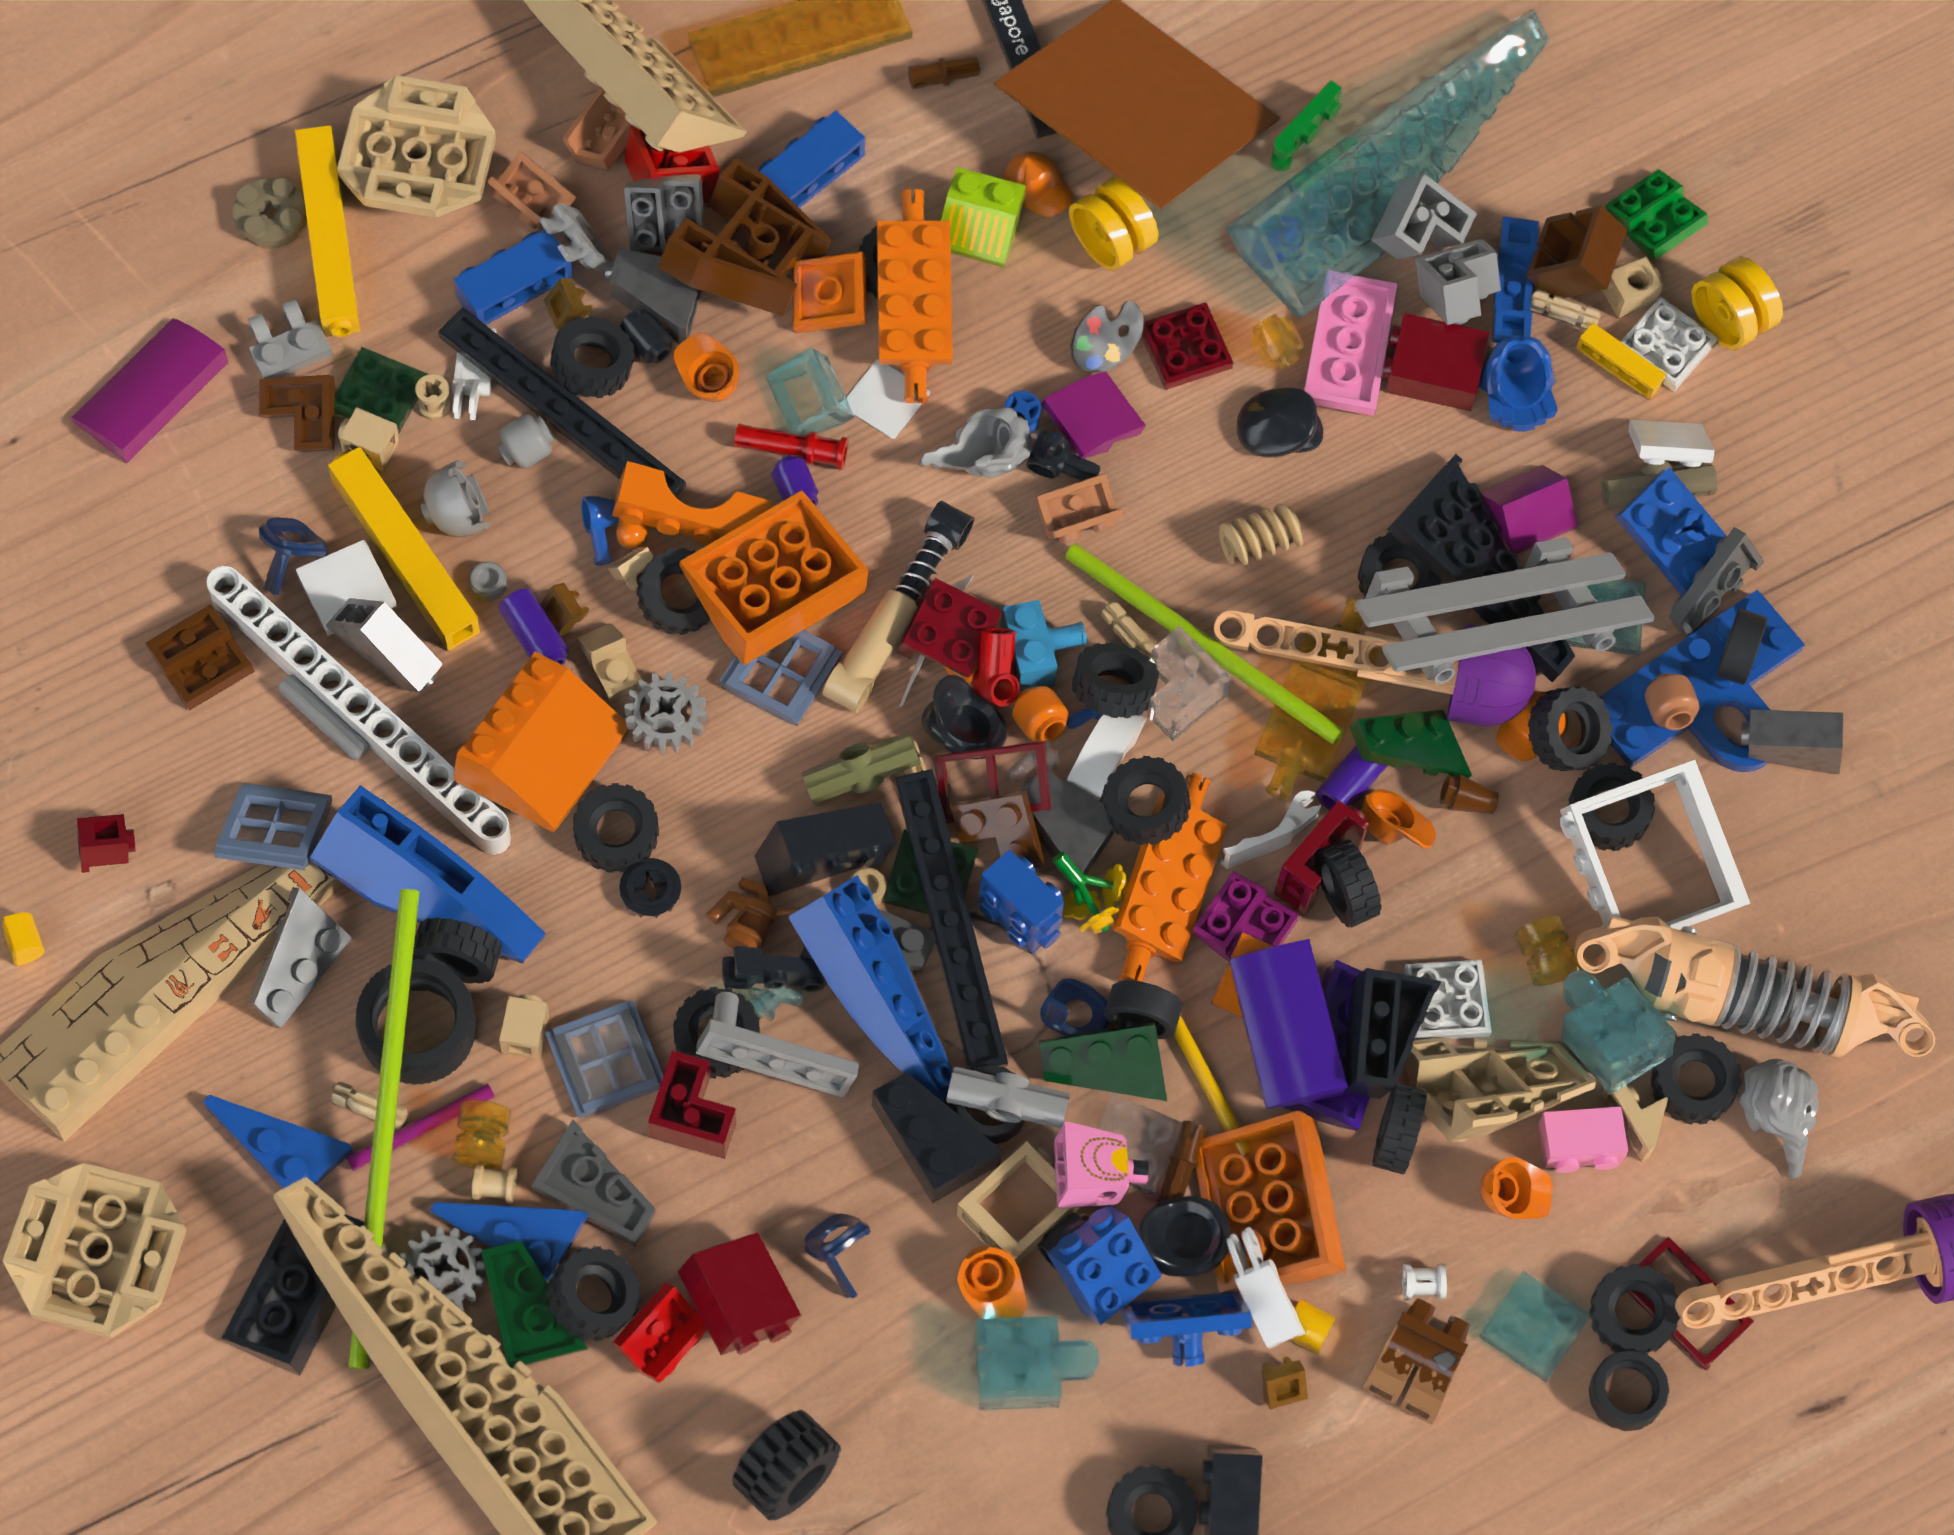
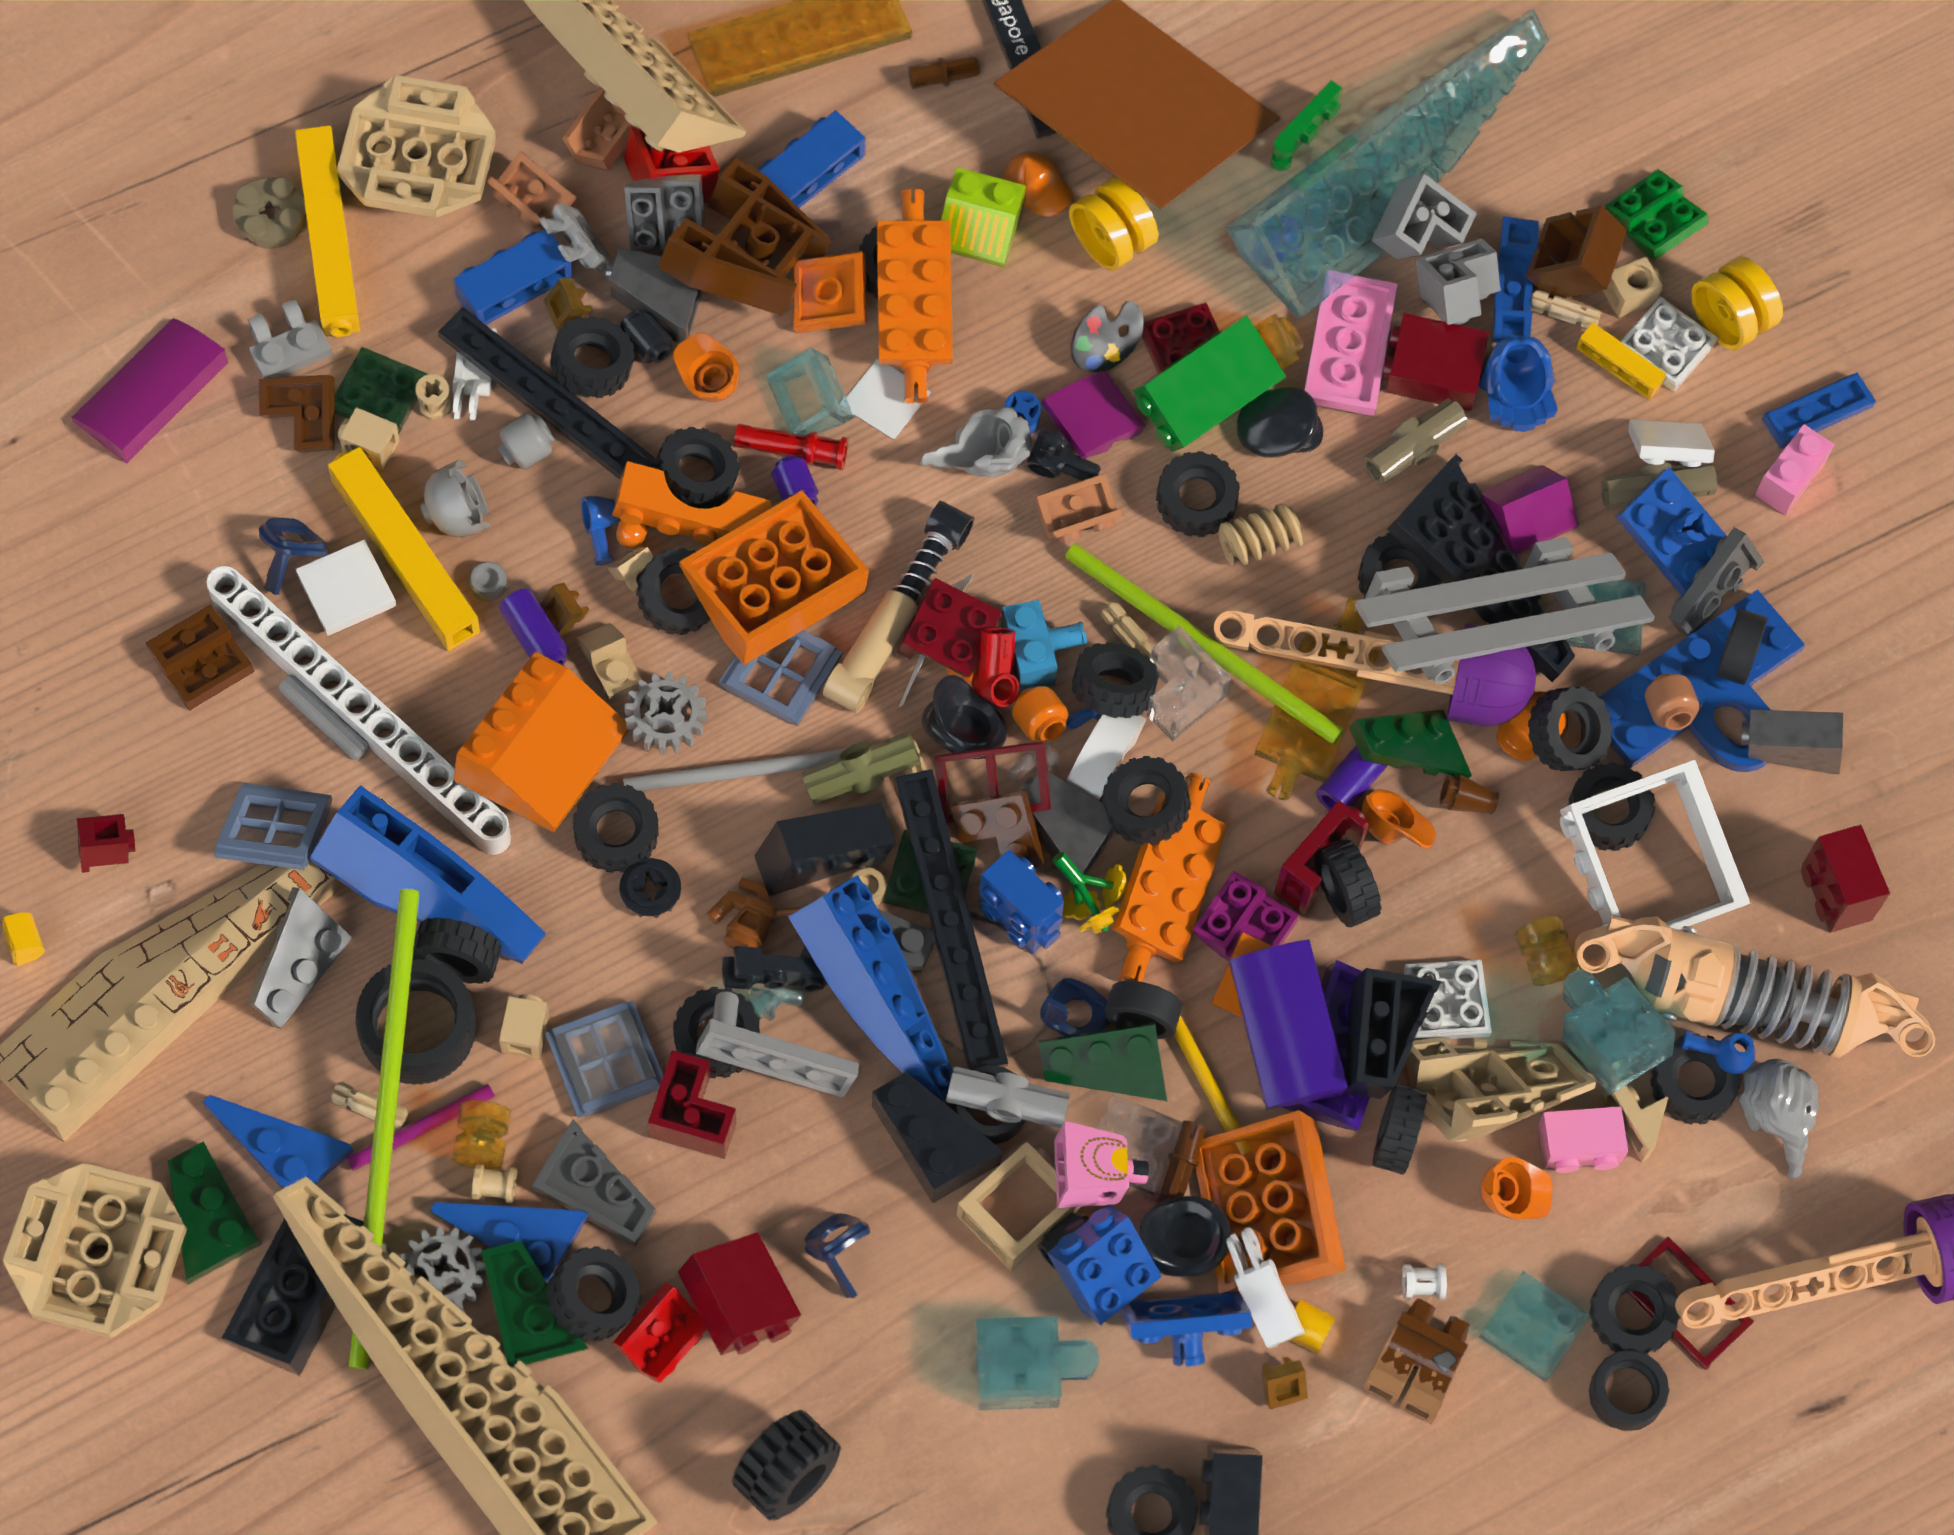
(210, 1213): none -> dark green wing
(385, 643): slope -> none
(708, 447): none -> black tyre
(731, 771): none -> light grey piece
(992, 1283): orange piece -> none
(1203, 467): none -> black tyre
(1208, 384): none -> green brick
(1294, 822): white arm -> none
(1415, 441): none -> dark tan piece
(1725, 1052): none -> blue bar
(1794, 469): none -> bright pink brick
(1819, 409): none -> blue tile
(1844, 879): none -> dark red brick

